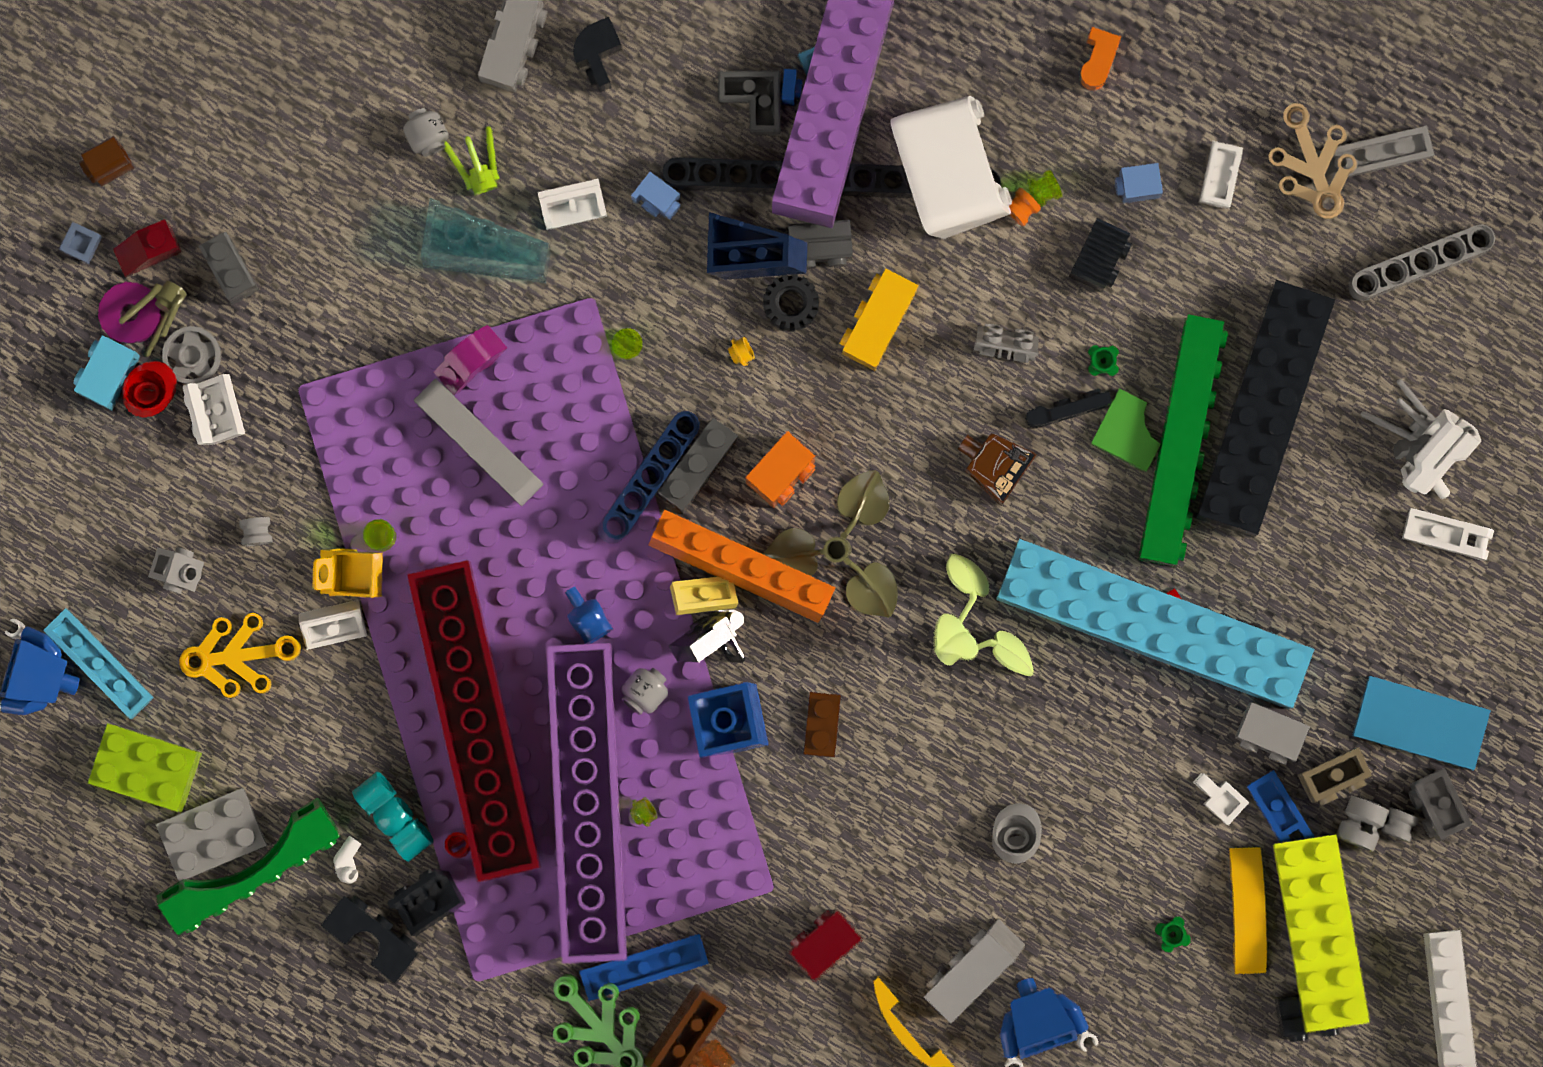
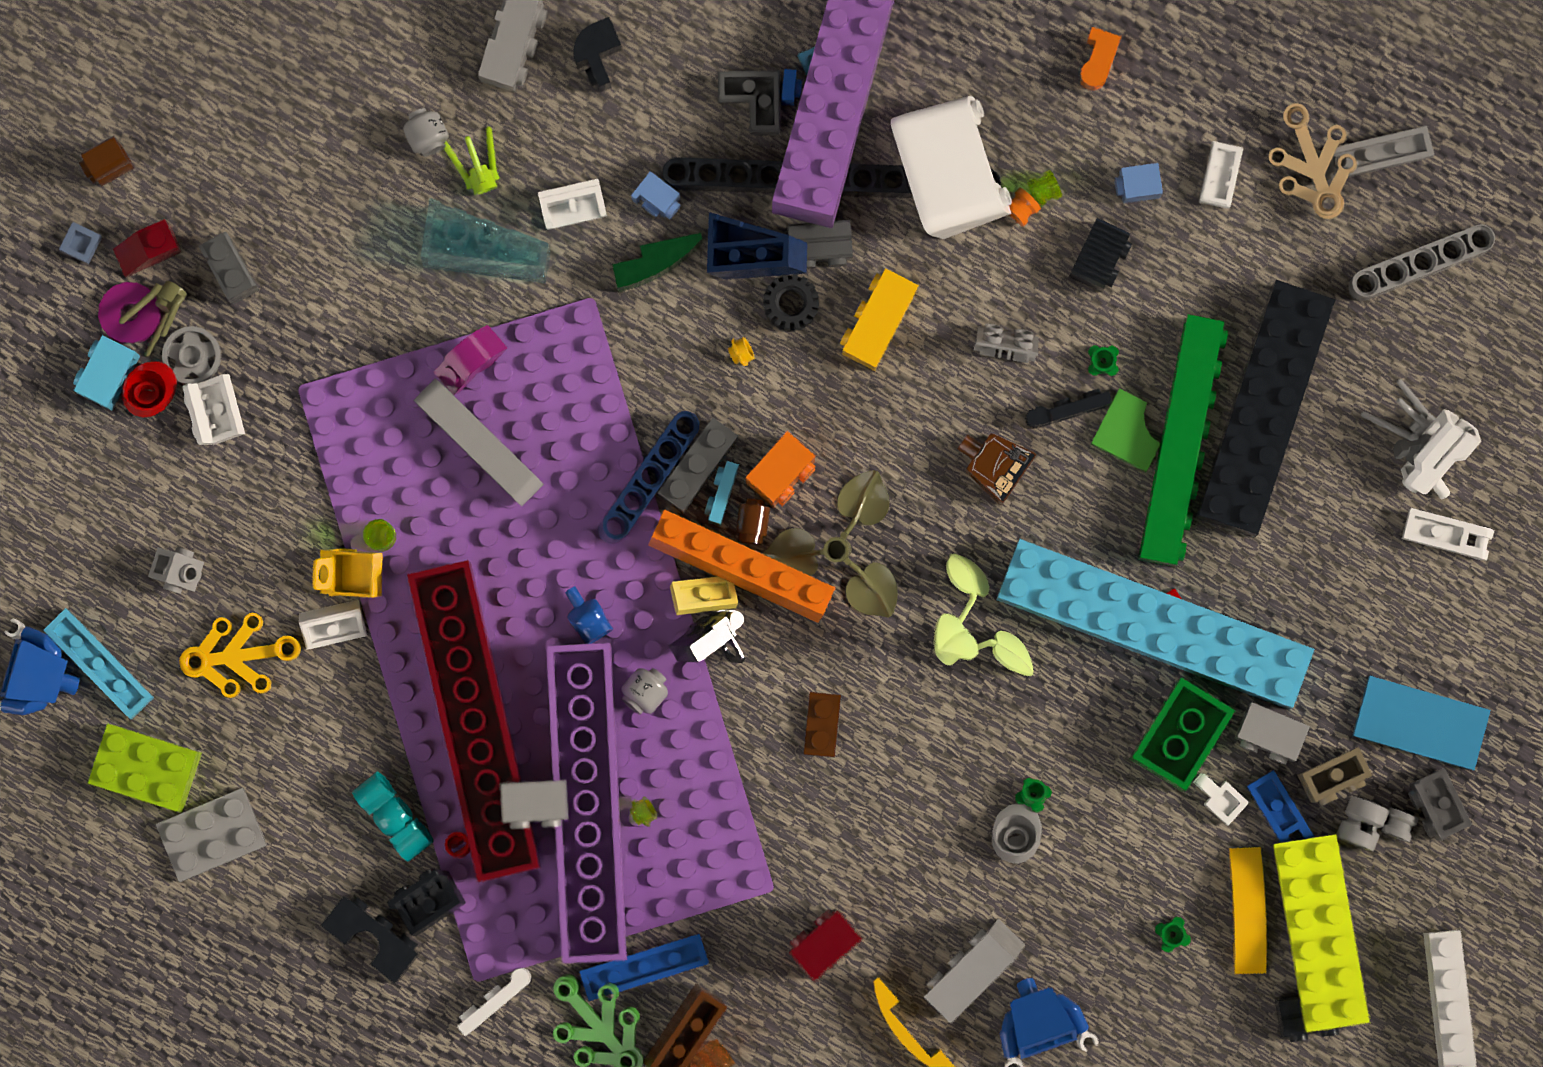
(194, 900): green arch -> none
(255, 531): light grey wheel -> none
(344, 861): white arm -> none
(495, 1000): none -> white plate
(534, 803): none -> light grey brick
(627, 343): clear neon green plate -> none
(656, 261): none -> dark green slope
(717, 505): none -> medium azure plate
(728, 720): blue slope -> none
(752, 522): none -> reddish brown brick
(1033, 786): none -> green plate
(1182, 734): none -> green brick

